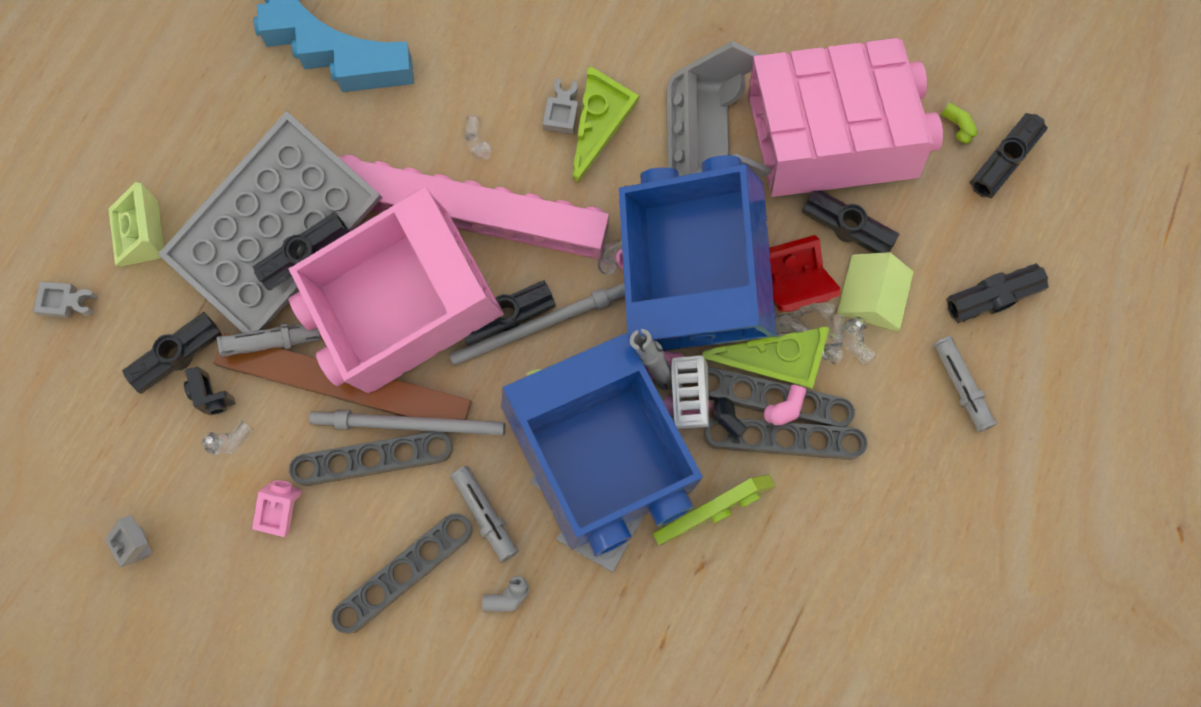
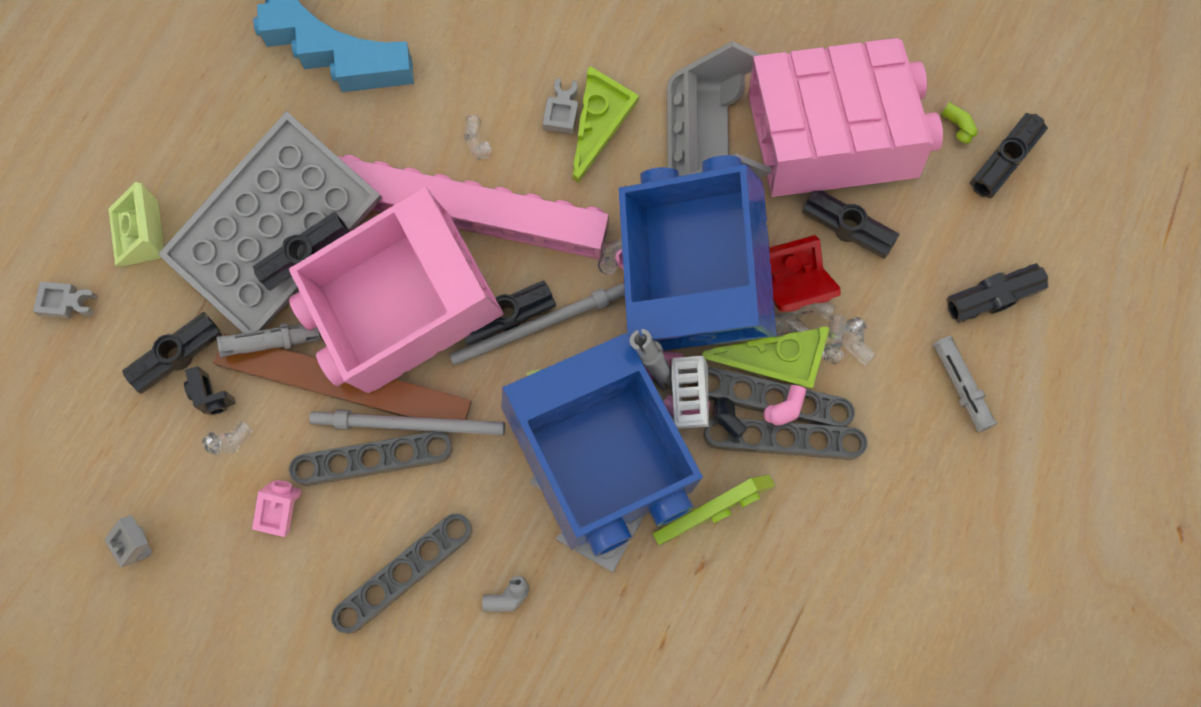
(504, 547): light grey pin -> none
(876, 289): yellowish green slope -> none

